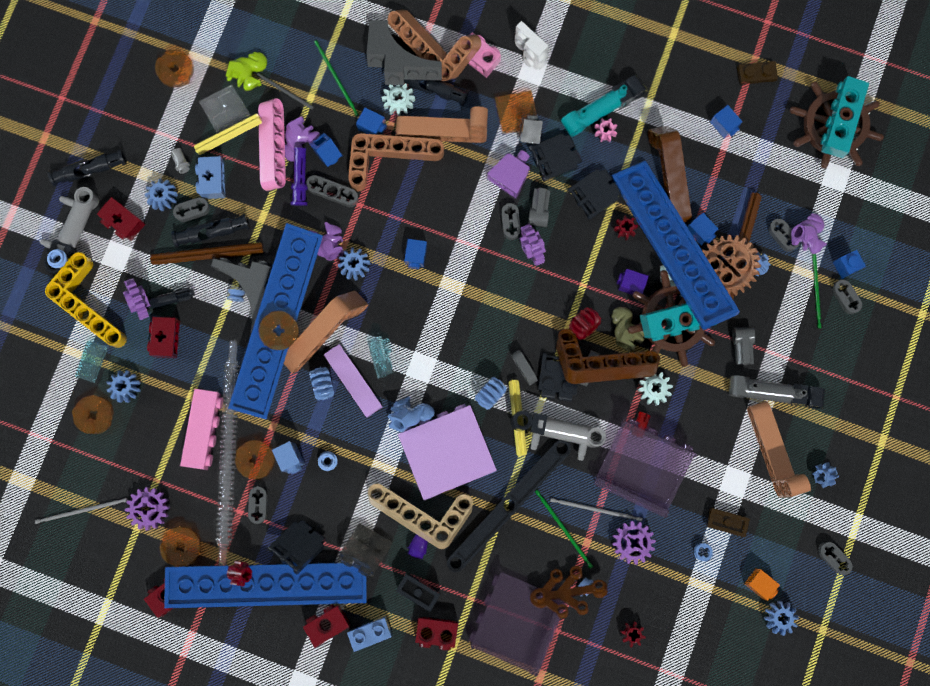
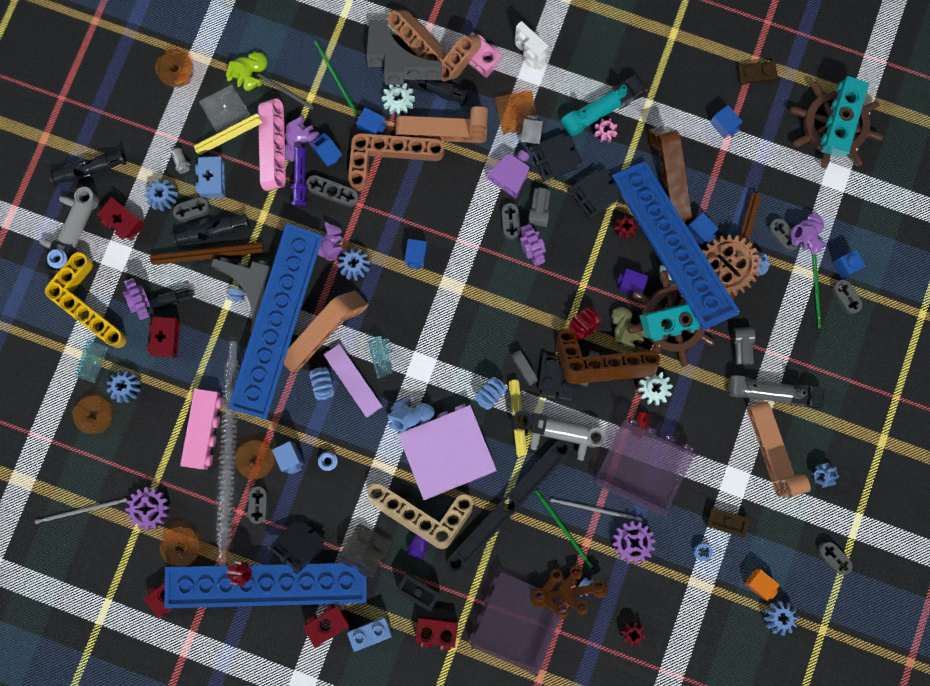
(271, 339): clear orange plate -> none

